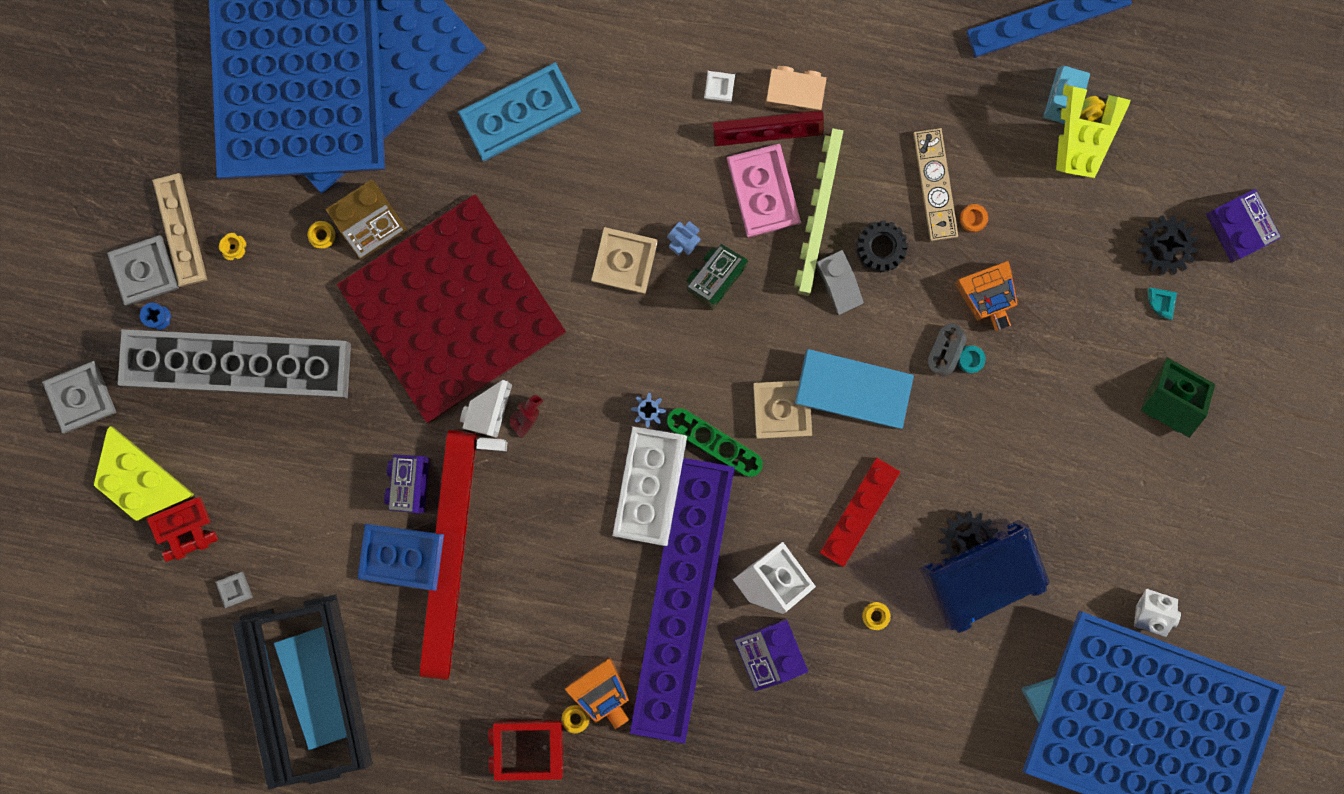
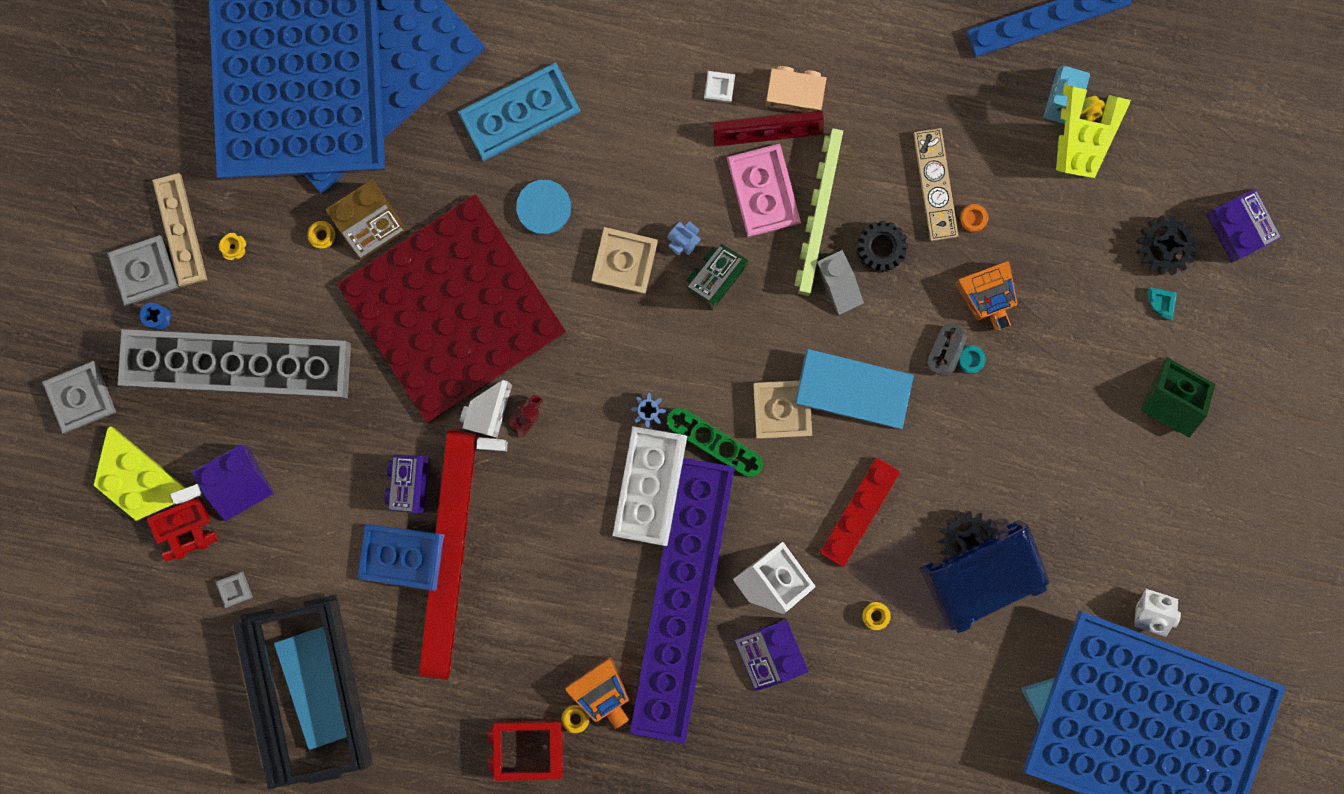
(186, 494): none -> white tile
(233, 482): none -> dark purple slope
(543, 207): none -> dark azure tile

